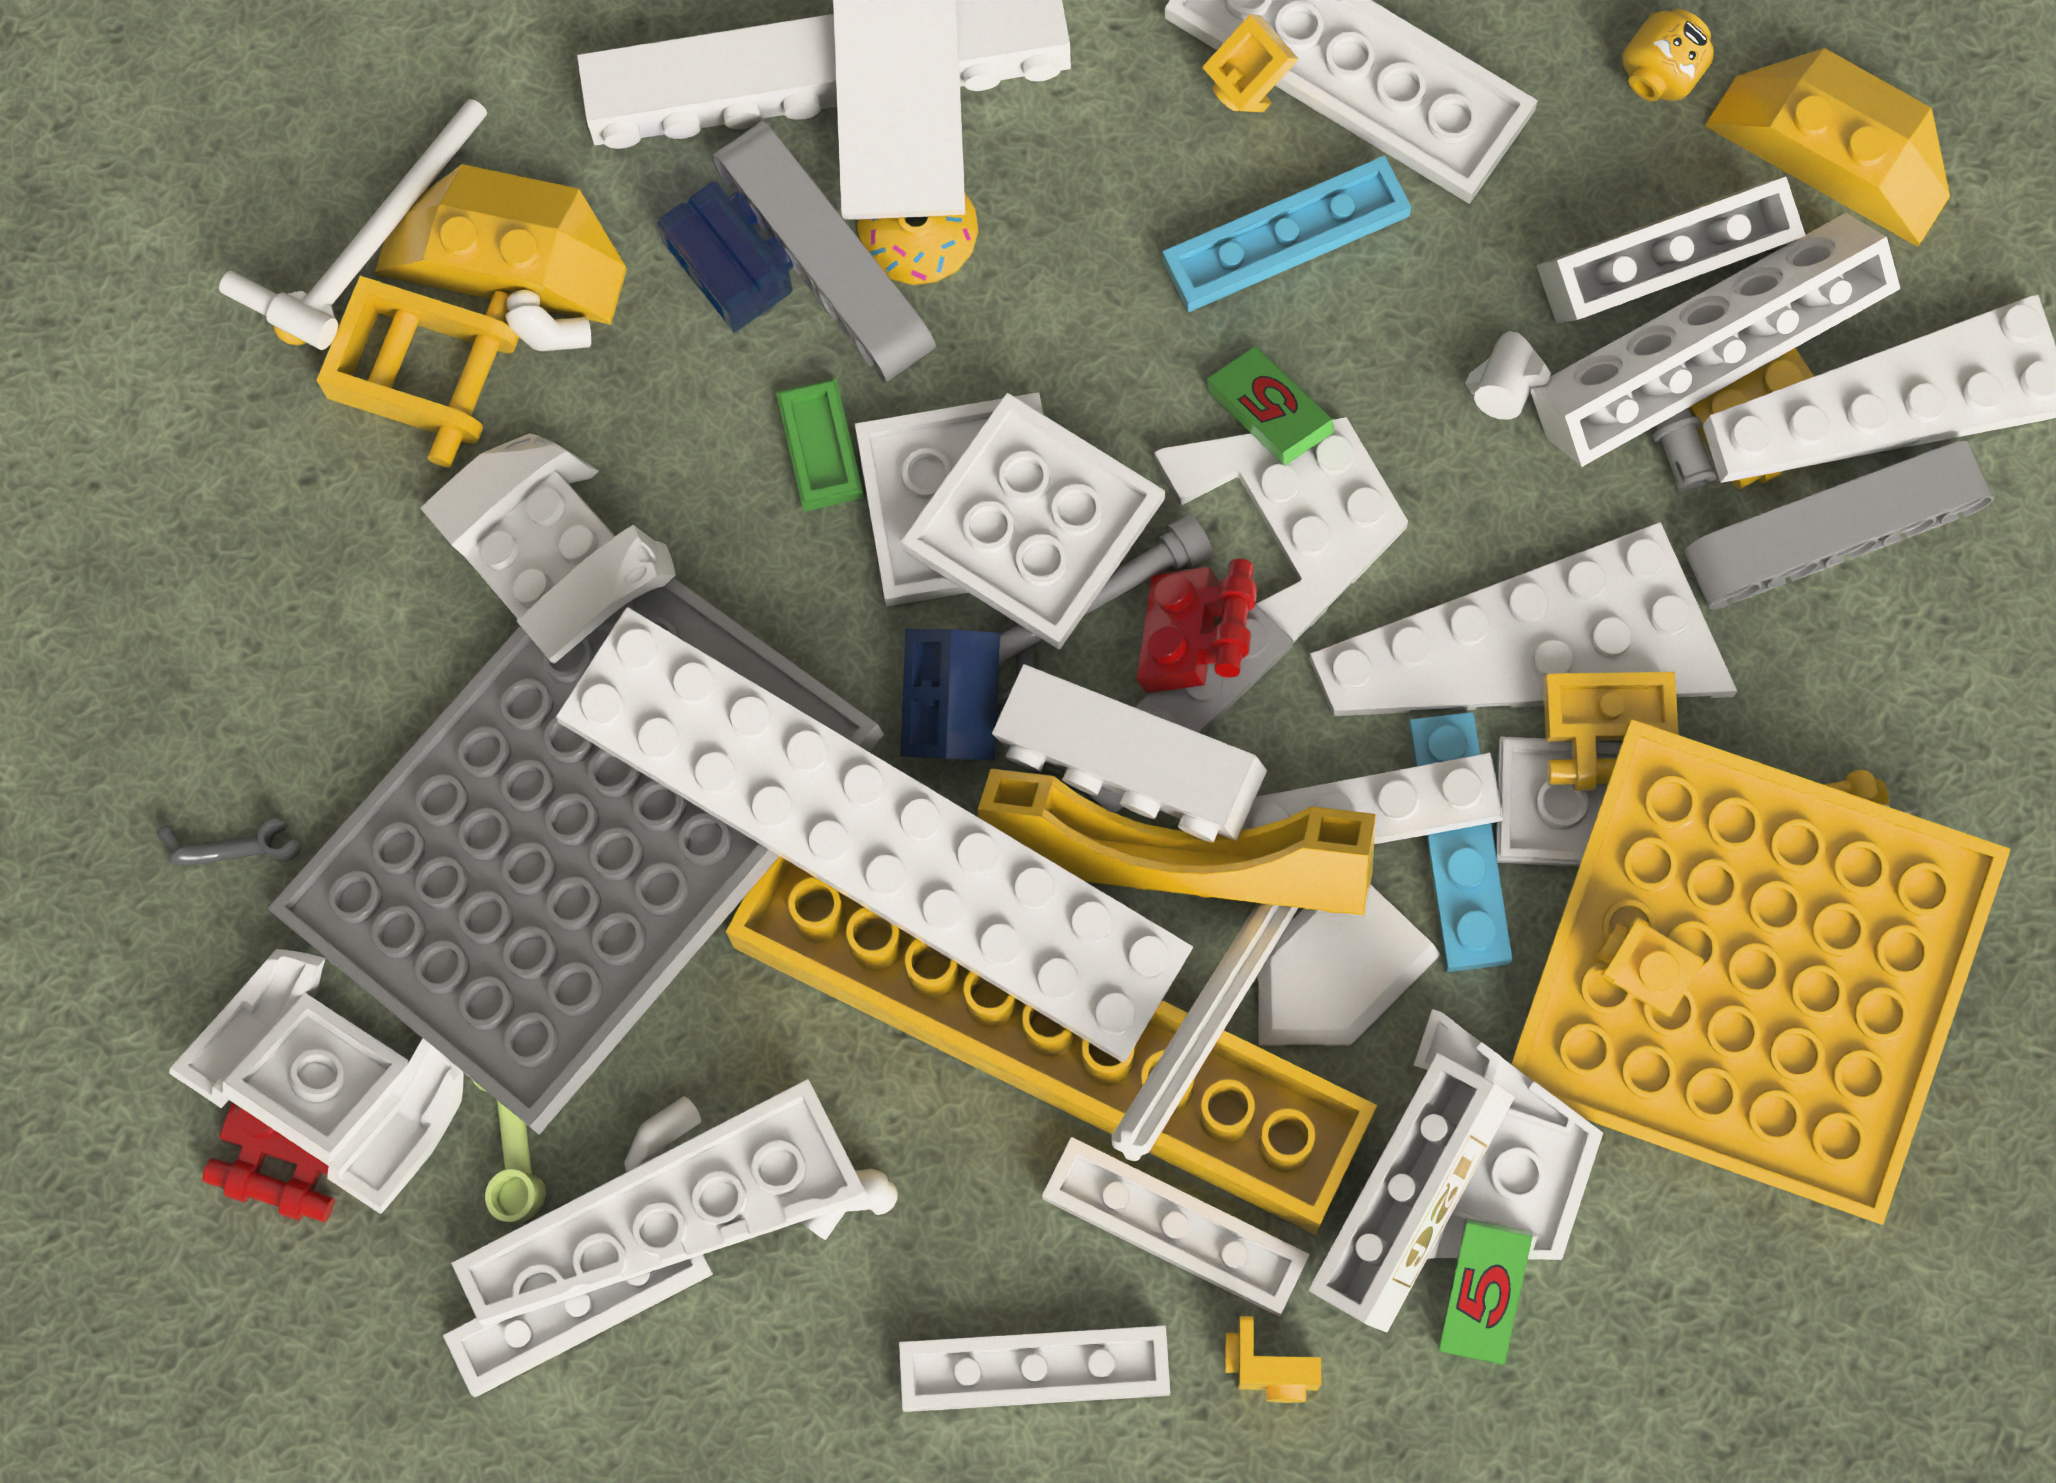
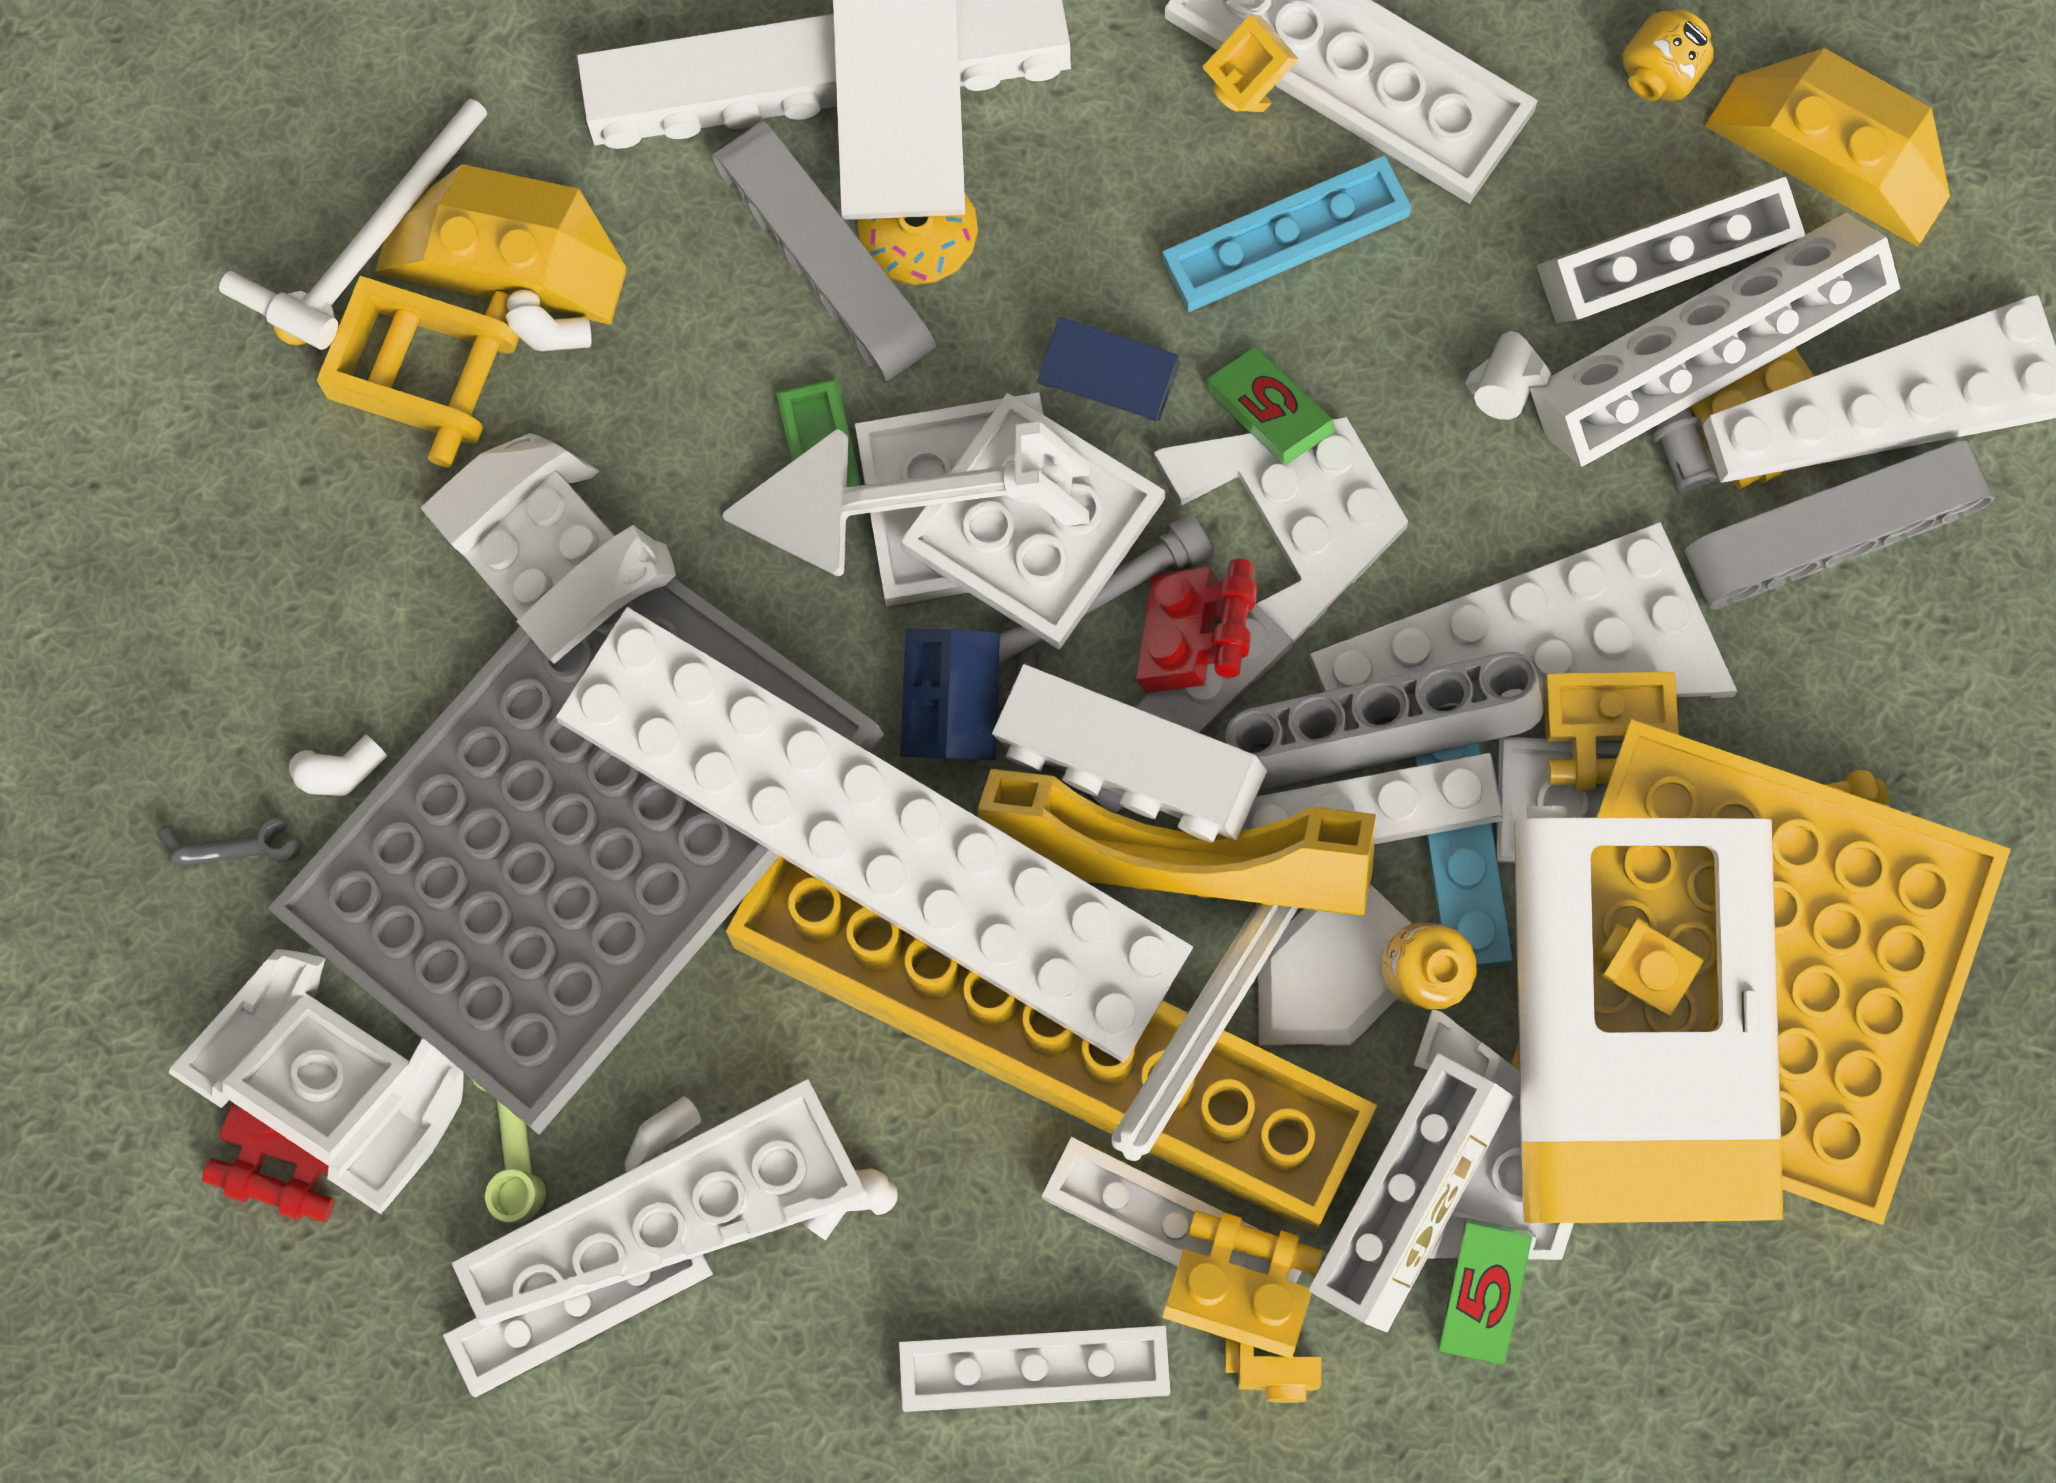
(335, 774): none -> white arm
(726, 255): clear blue brick -> none
(809, 499): none -> white piece
(1109, 369): none -> dark blue hinge
(1237, 1300): none -> yellow plate
(1417, 723): none -> light grey beam
(1428, 965): none -> yellow head
(1645, 1117): none -> white piece

